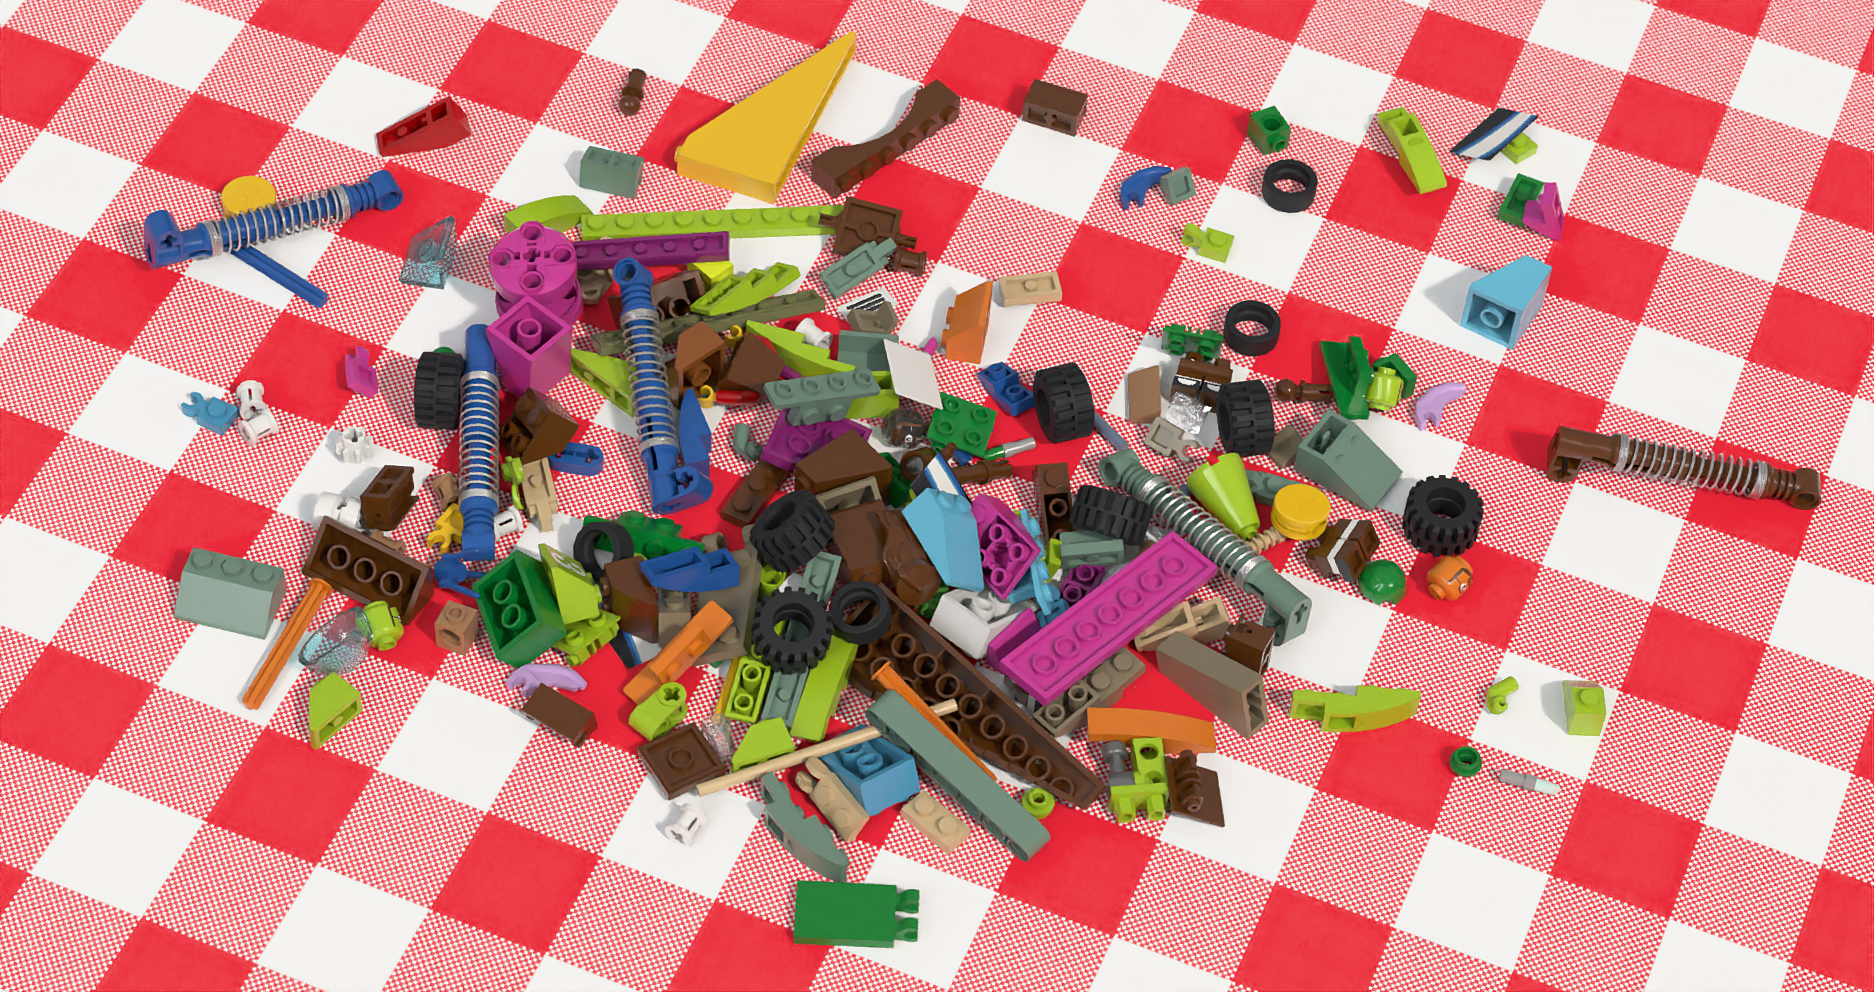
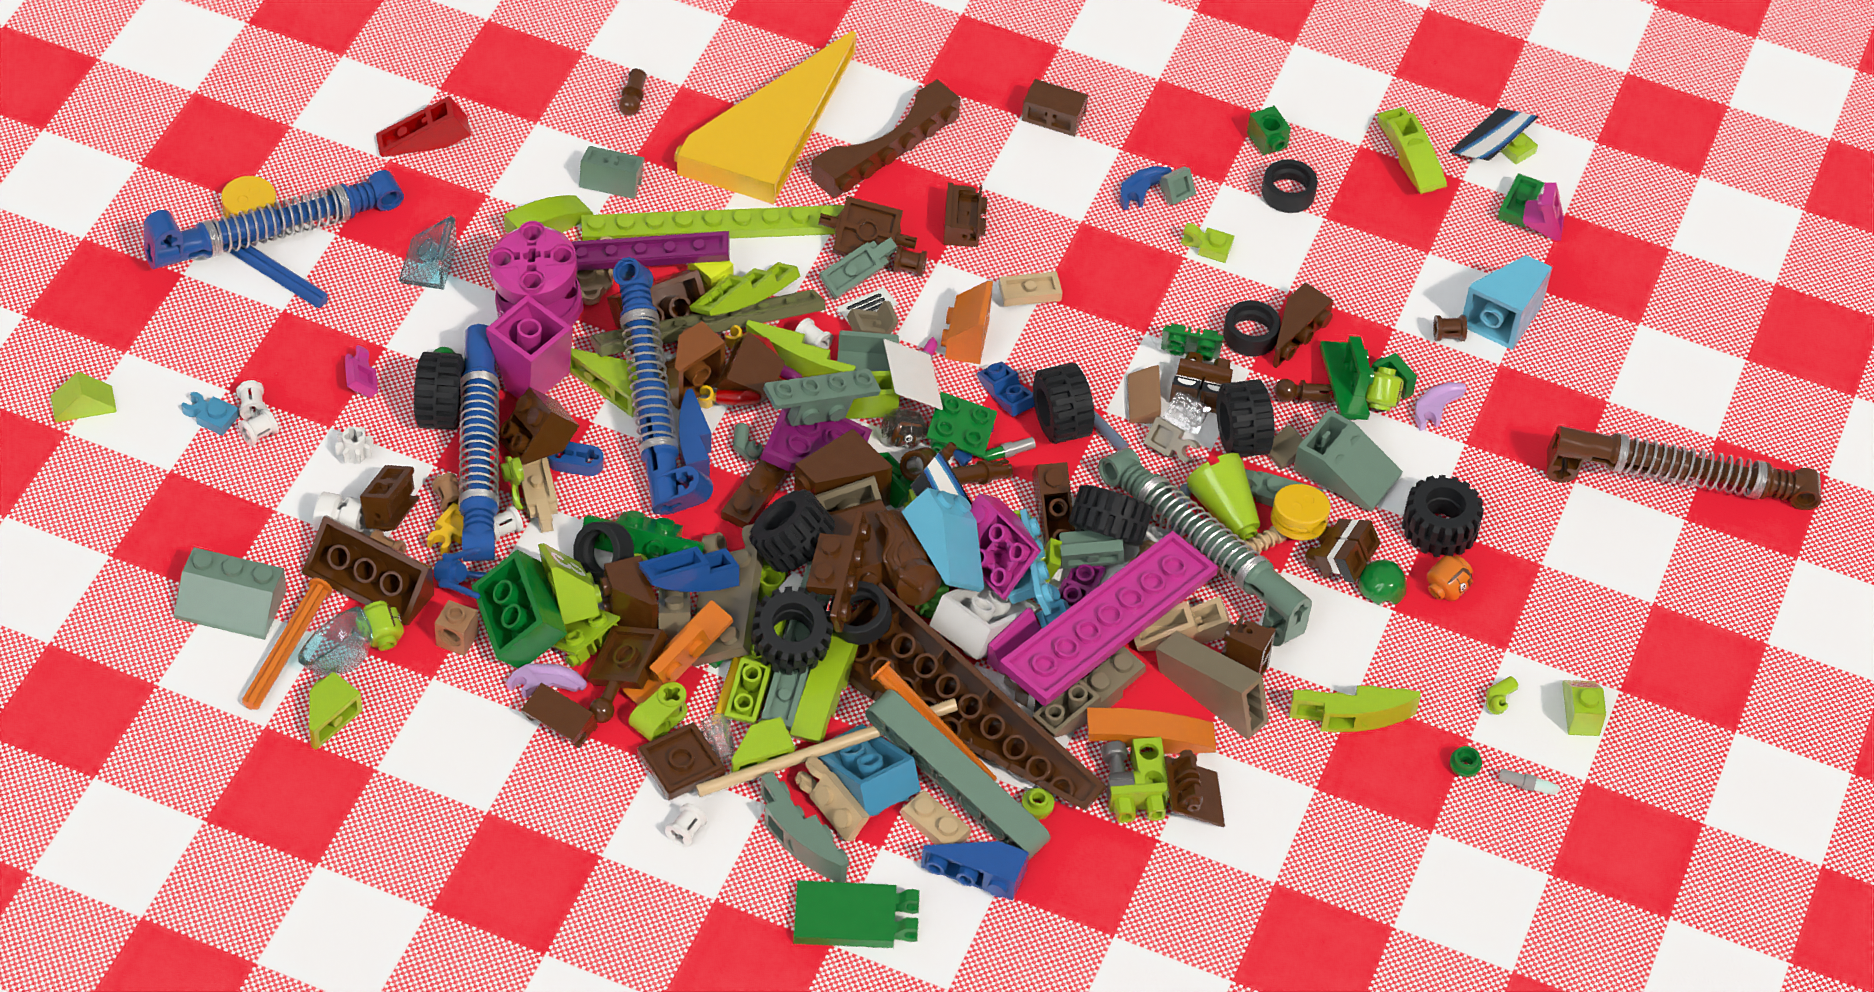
(82, 398): none -> lime slope
(623, 664): none -> reddish brown plate
(836, 568): none -> reddish brown bracket
(963, 216): none -> reddish brown hinge
(984, 865): none -> blue slope
(1303, 316): none -> reddish brown slope
(1449, 328): none -> reddish brown bush

